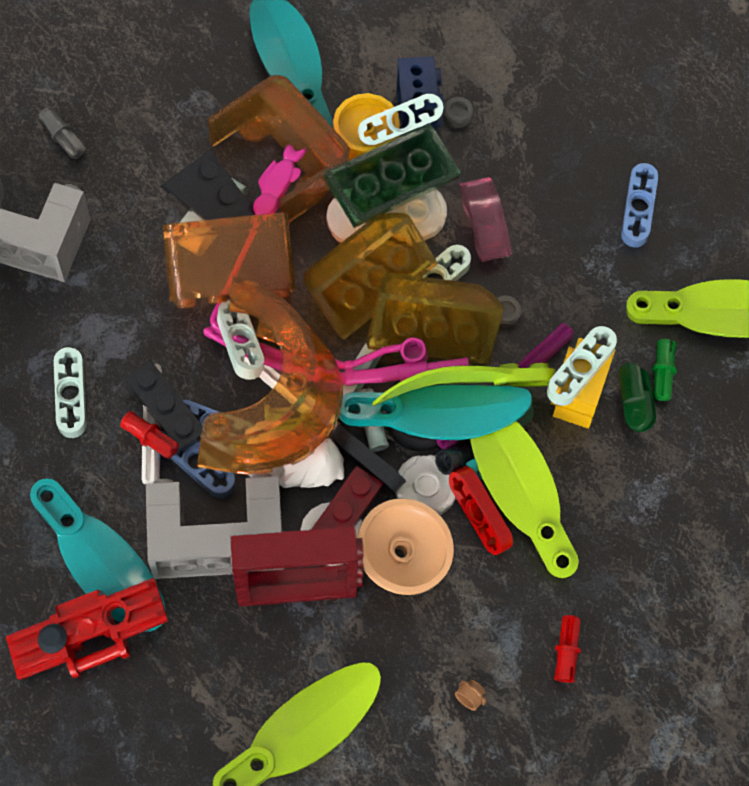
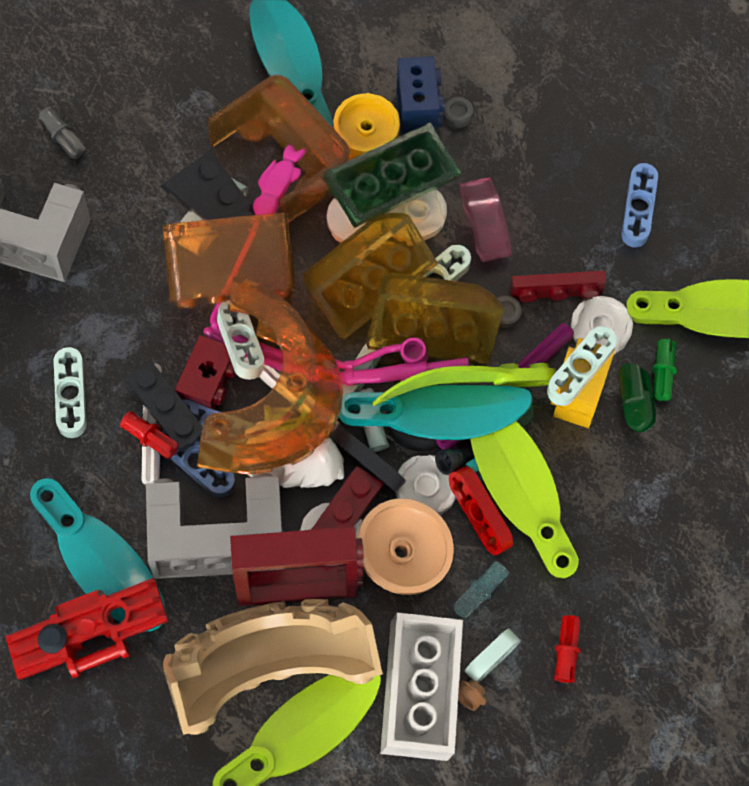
(206, 358): none -> dark red brick
(263, 646): none -> tan windscreen
(418, 103): light aqua beam -> none
(422, 687): none -> white brick
(480, 590): none -> clear light blue axle
(492, 655): none -> light aqua beam
(558, 285): none -> dark red plate
(602, 312): none -> white tile

